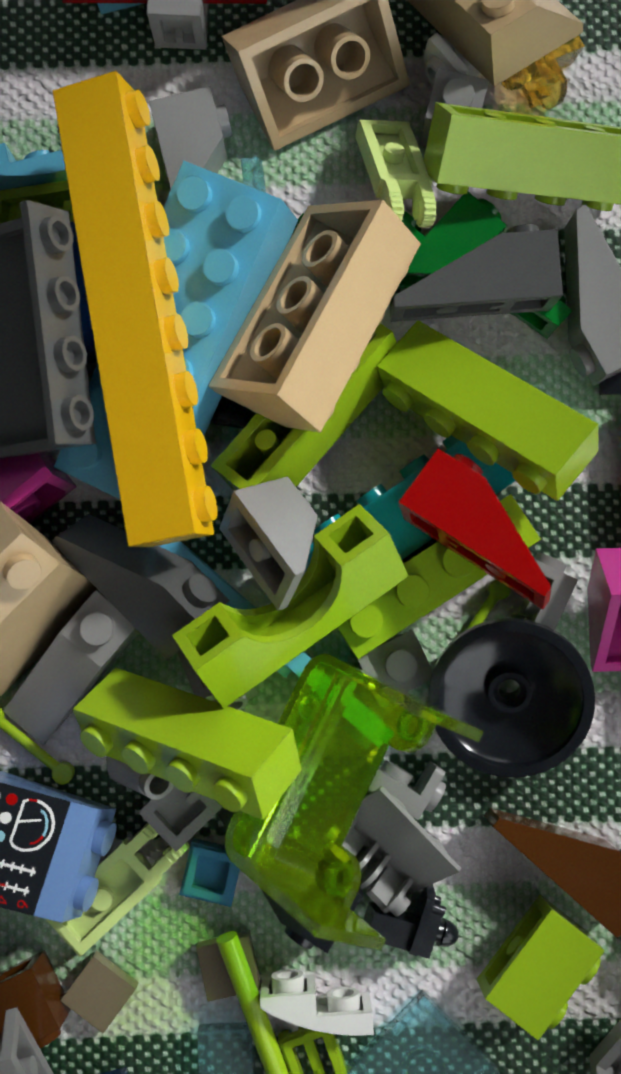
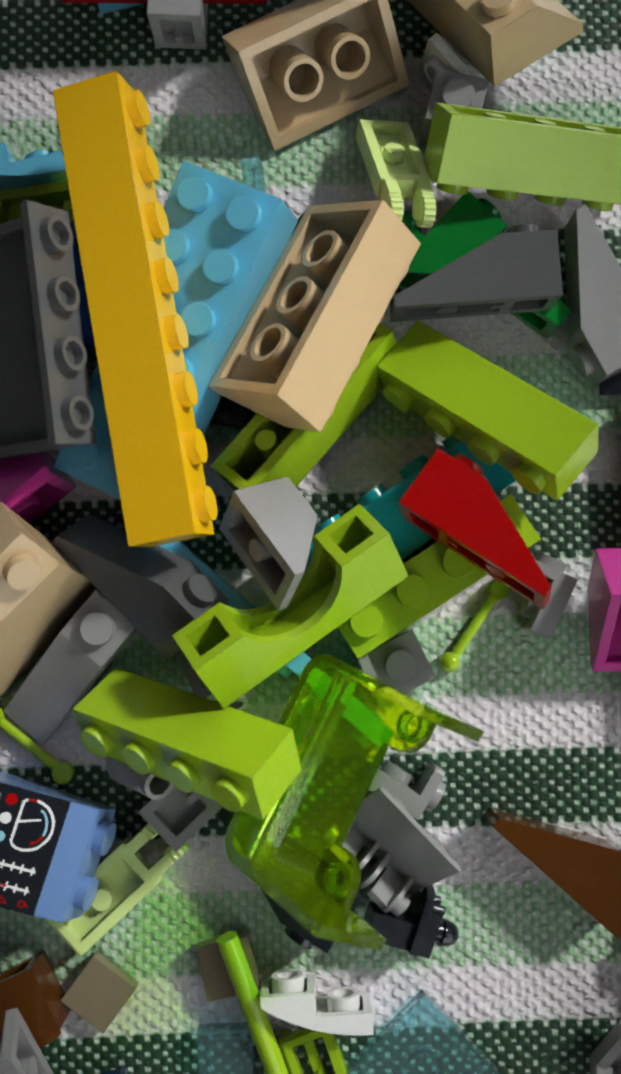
(191, 130): light grey slope -> none
(209, 874): dark azure tile -> none
(523, 728): black dish -> none
(540, 968): lime brick -> none
(544, 79): clear yellow piece -> none

